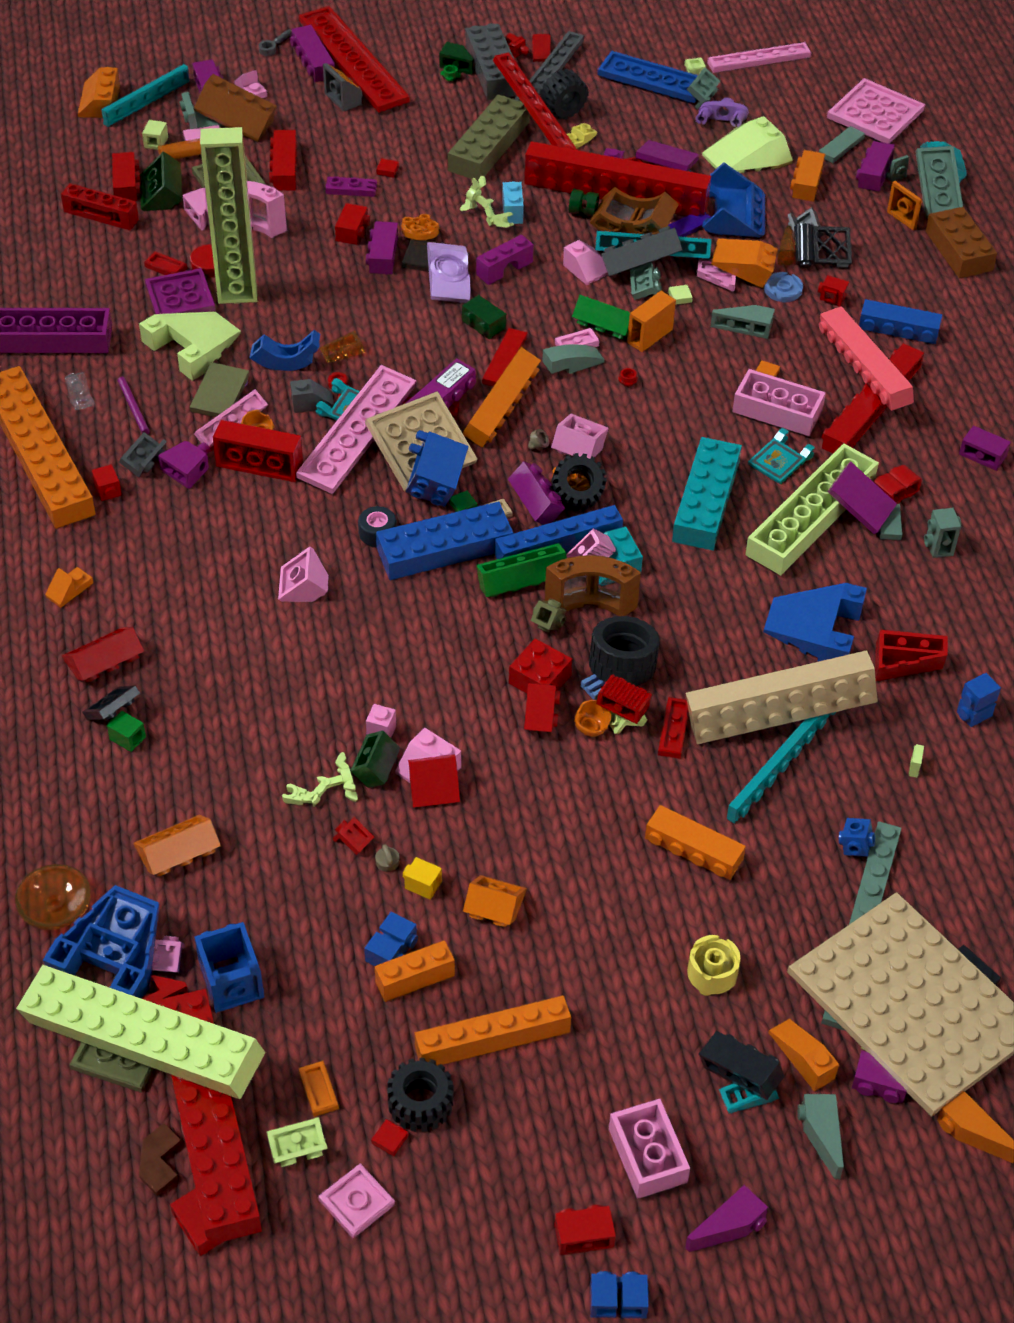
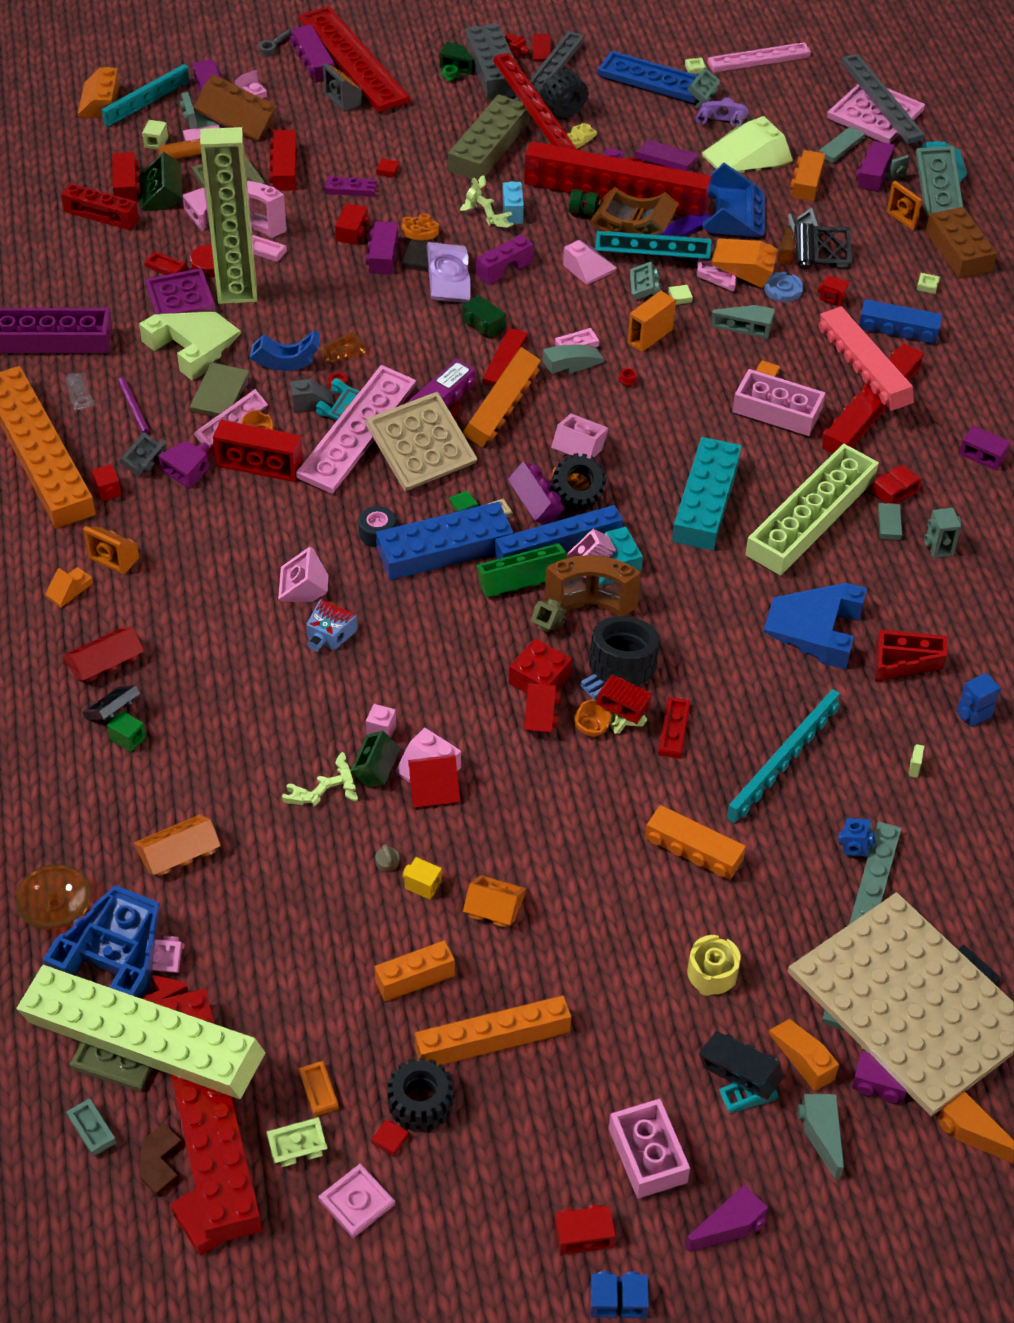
(91, 1127): none -> sand green plate
(110, 549): none -> orange slope
(236, 982): blue container -> none
(268, 249): none -> bright pink tile
(330, 626): none -> torso
(353, 835): red bracket -> none
(395, 941): blue piece -> none
(436, 467): blue container -> none
(538, 440): dark tan tile -> none
(602, 316): green slope -> none
(641, 252): dark grey brick -> none
(778, 459): teal flag -> none
(782, 697): tan brick -> none
(862, 497): magenta tile -> none
(883, 99): none -> dark grey plate
(928, 283): none -> yellowish green tile

